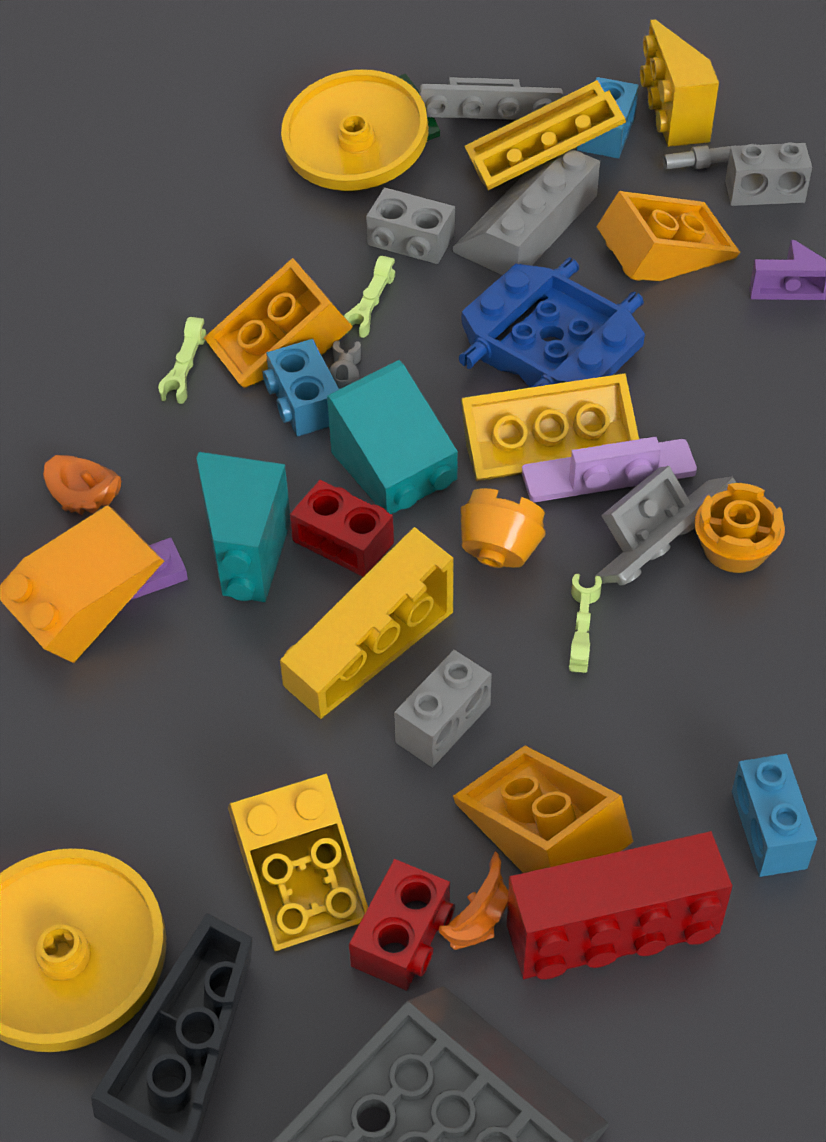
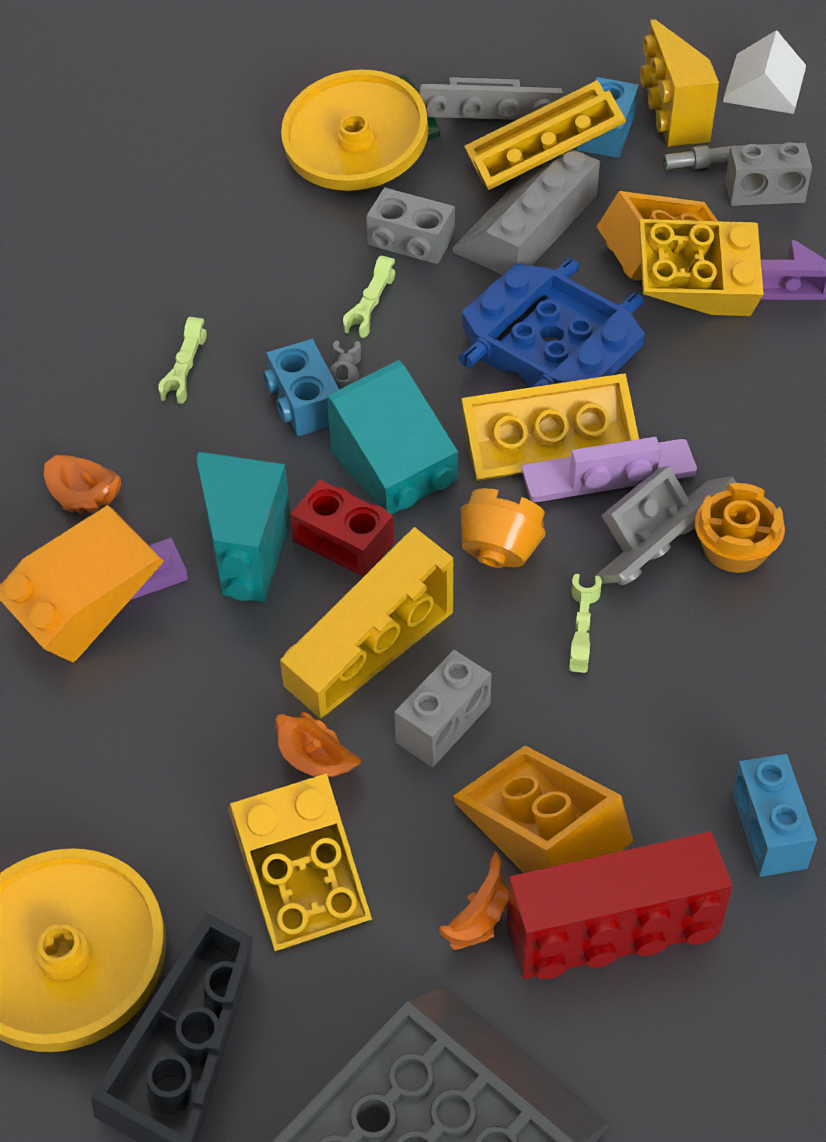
(276, 315): light orange slope -> none
(312, 746): none -> orange hat
(392, 922): red brick -> none
(702, 264): none -> yellow slope
(766, 76): none -> white slope

